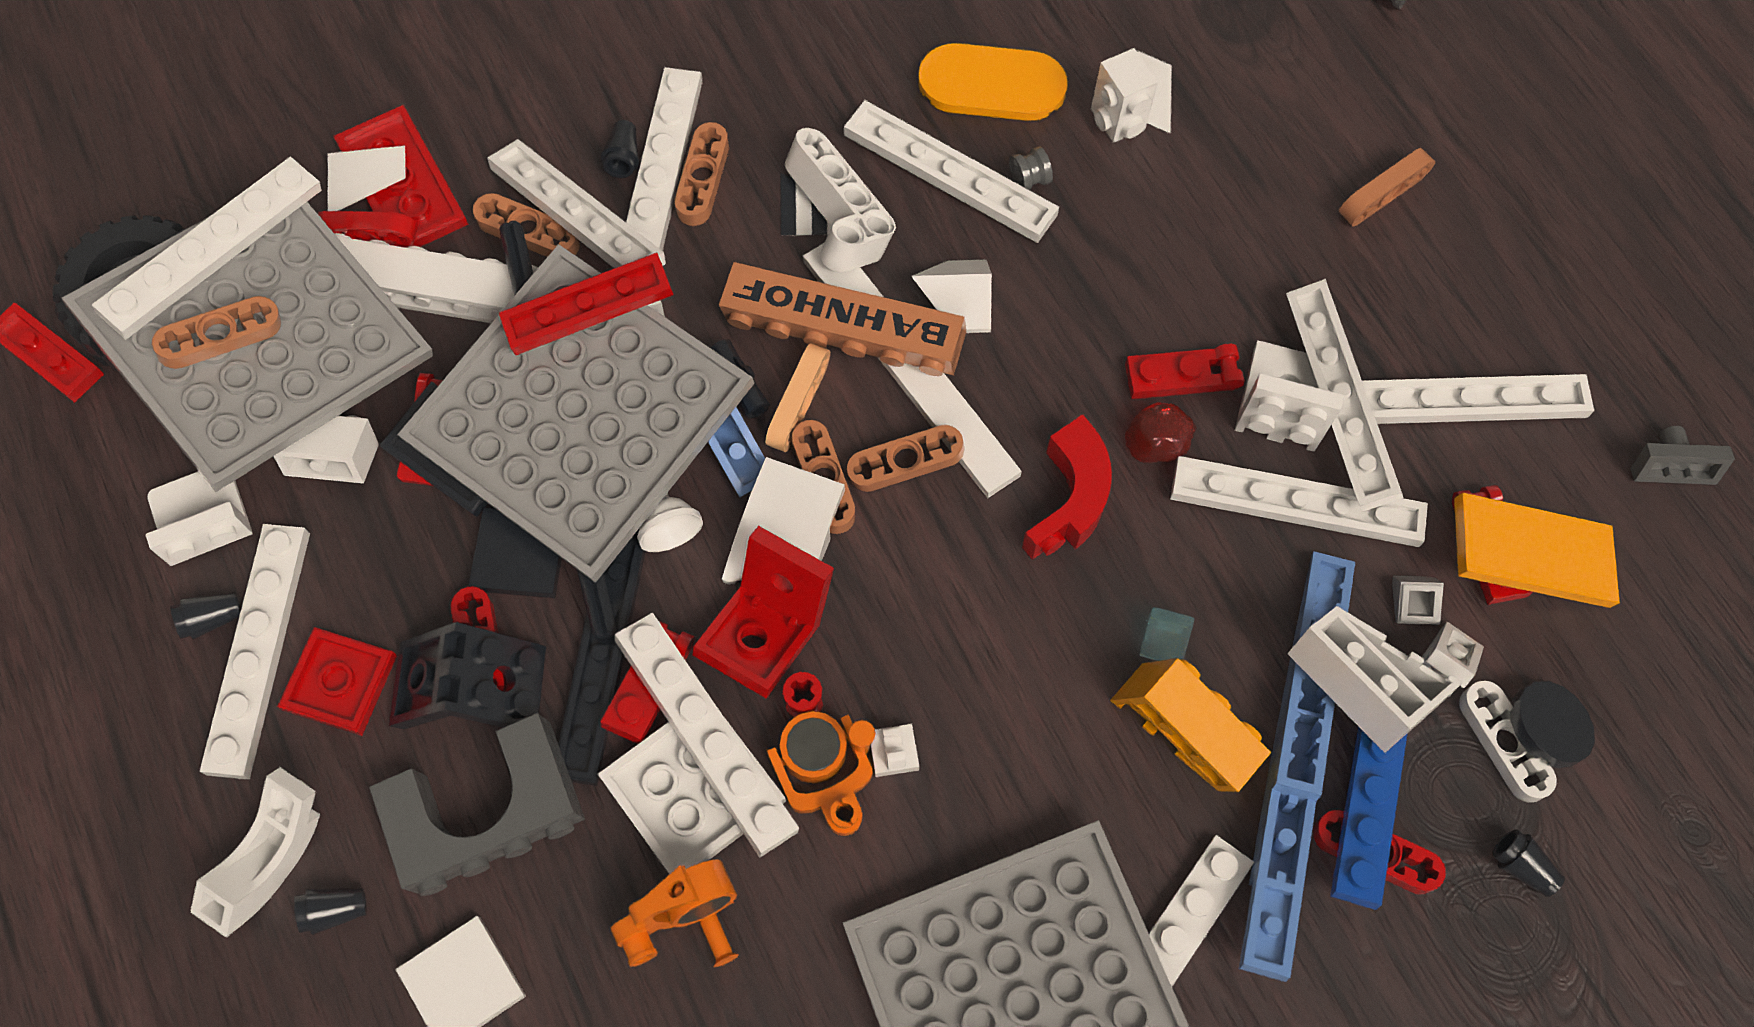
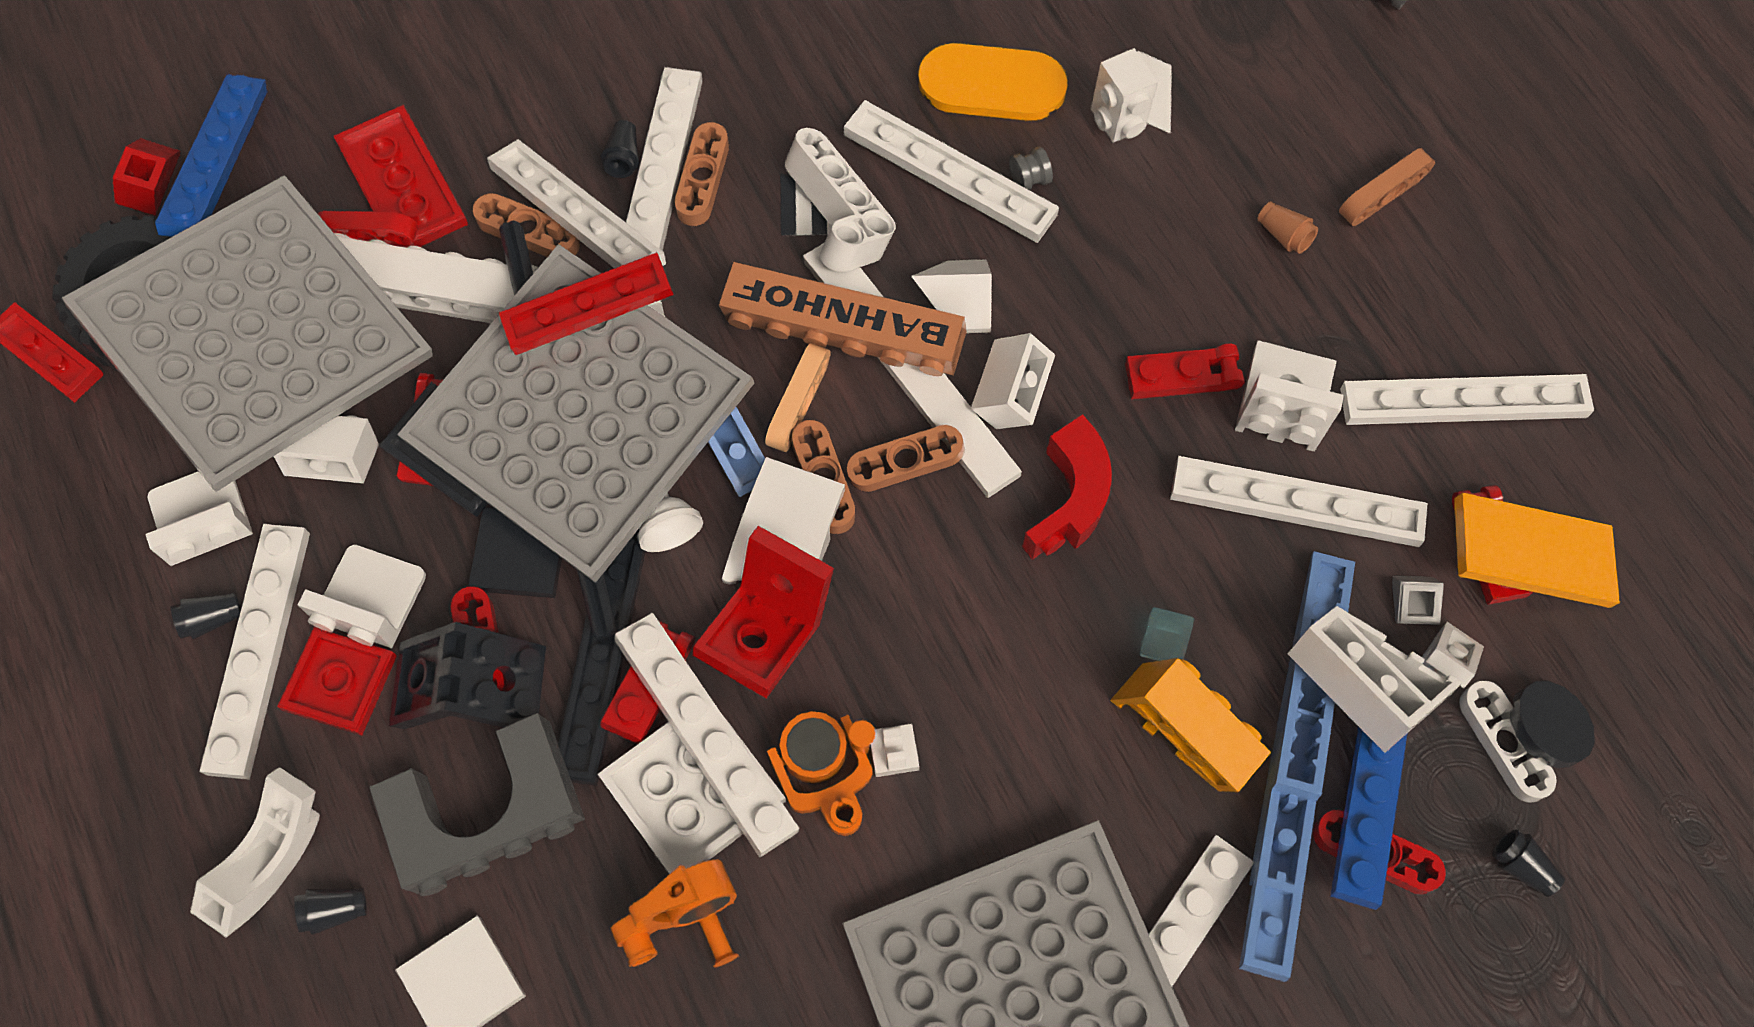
(144, 175): none -> red slope
(206, 248): white plate -> none
(209, 348): nougat beam -> none
(212, 155): none -> blue plate
(362, 173): white sticker -> none
(366, 597): none -> white bracket
(754, 401): black pin -> none
(802, 683): red bush -> none
(1013, 381): none -> white brick
(1160, 433): clear red hair -> none
(1290, 228): none -> nougat cone
(1337, 372): white plate -> none
(1680, 462): dark grey tile -> none

